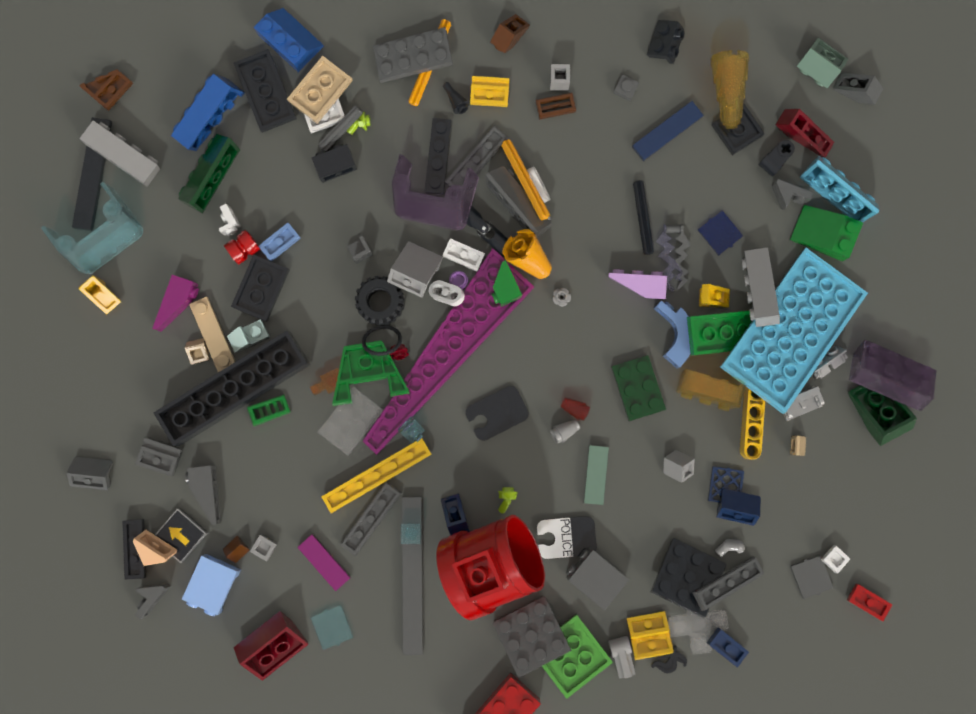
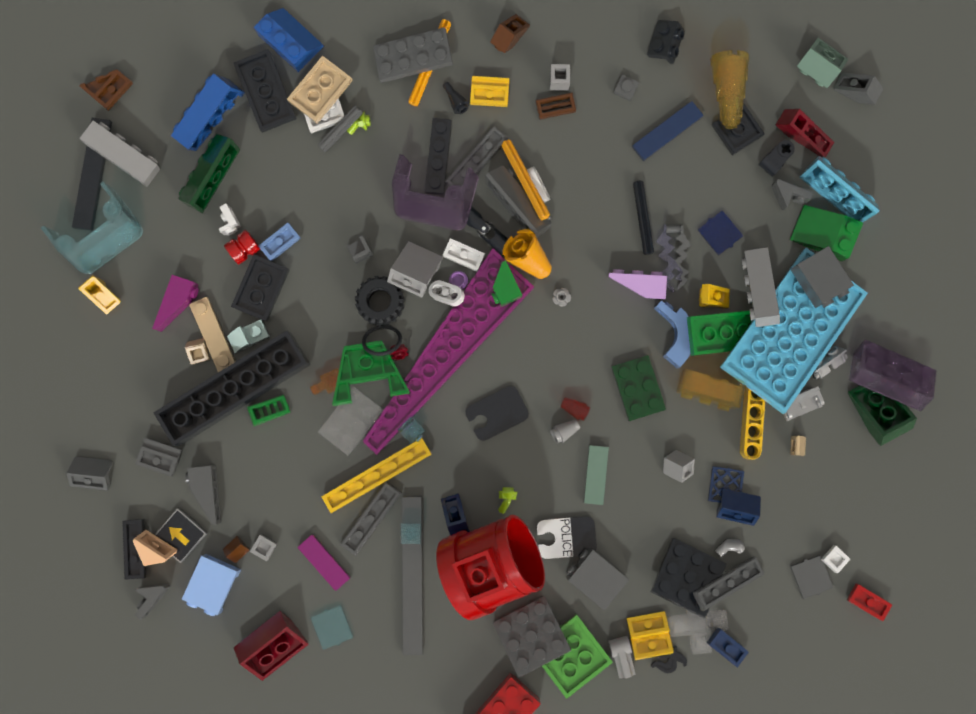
(334, 163): black brick -> none
(822, 278): none -> dark grey brick

